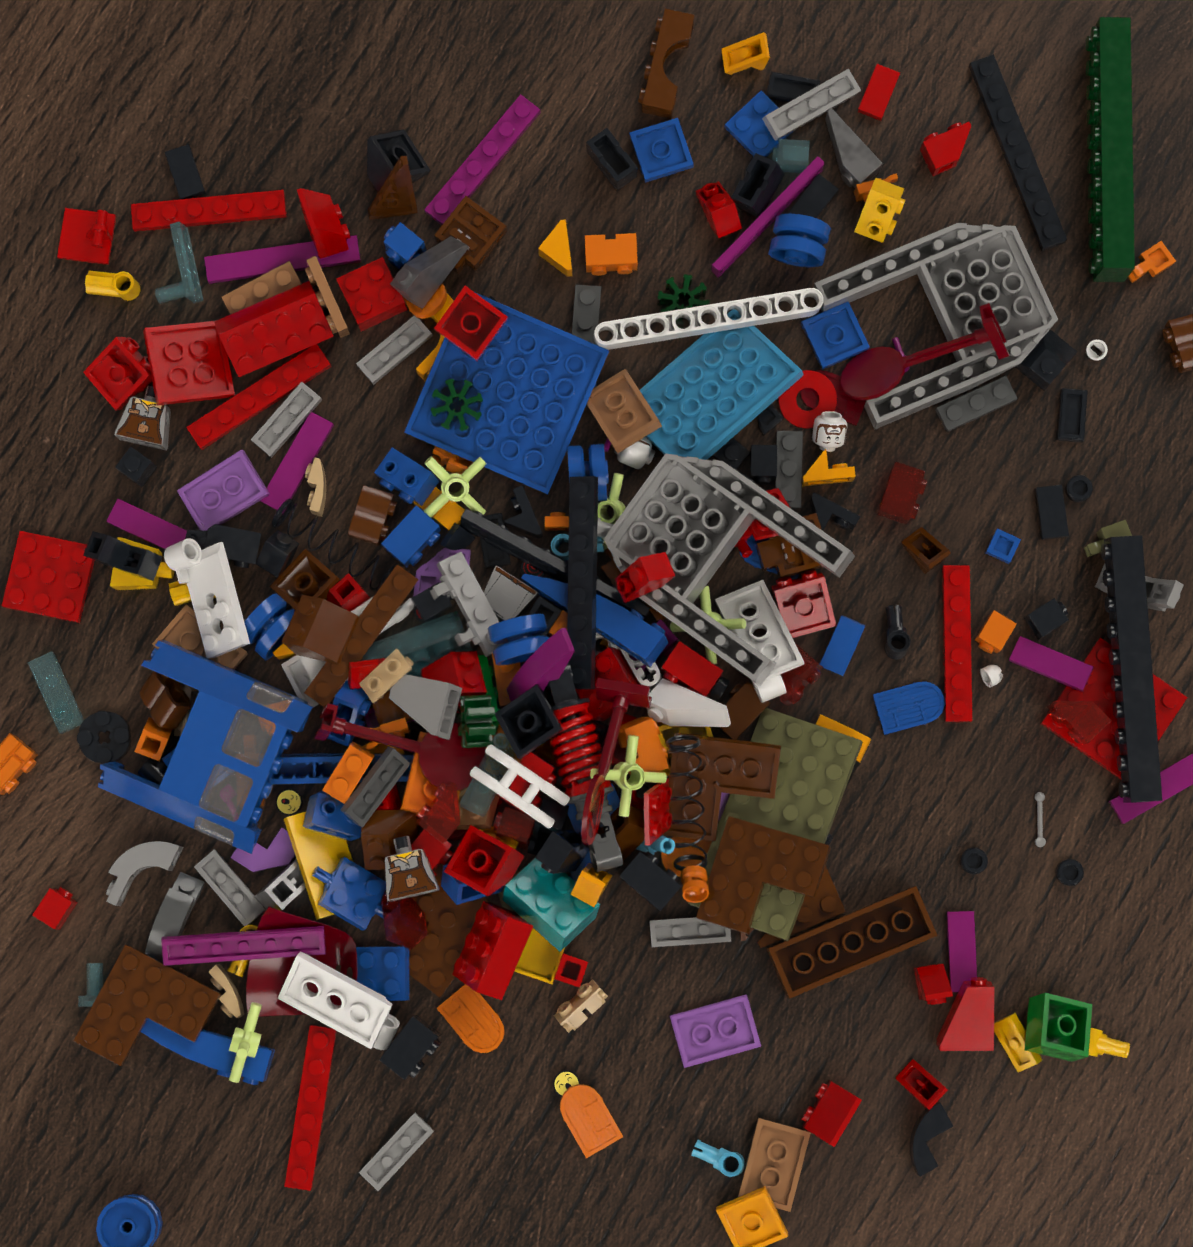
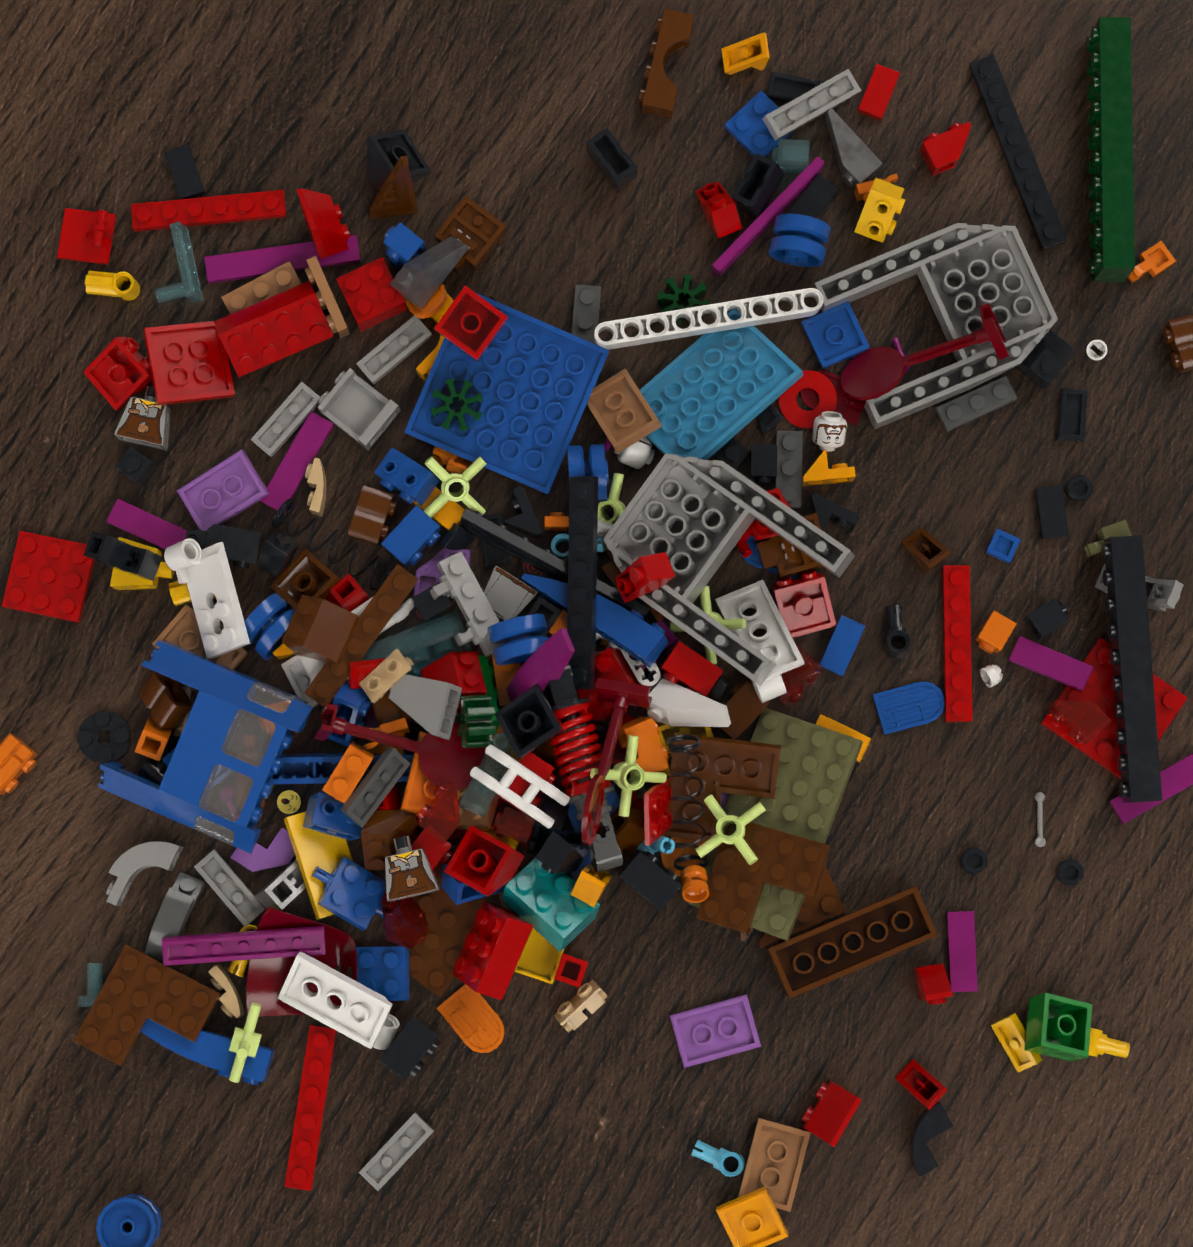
(55, 907): red brick -> none
(56, 692): clear light blue piece -> none
(258, 396): red plate -> none
(358, 408): none -> light grey panel
(483, 159): magenta plate -> none
(556, 249): light orange slope -> none
(565, 1080): light yellow tile -> none
(588, 1119): orange window -> none
(611, 254): orange brick -> none
(661, 150): blue plate -> none
(686, 932): light grey plate -> none
(725, 820): none -> yellowish green bar
(901, 493): clear red brick -> none
(970, 1019): red slope -> none

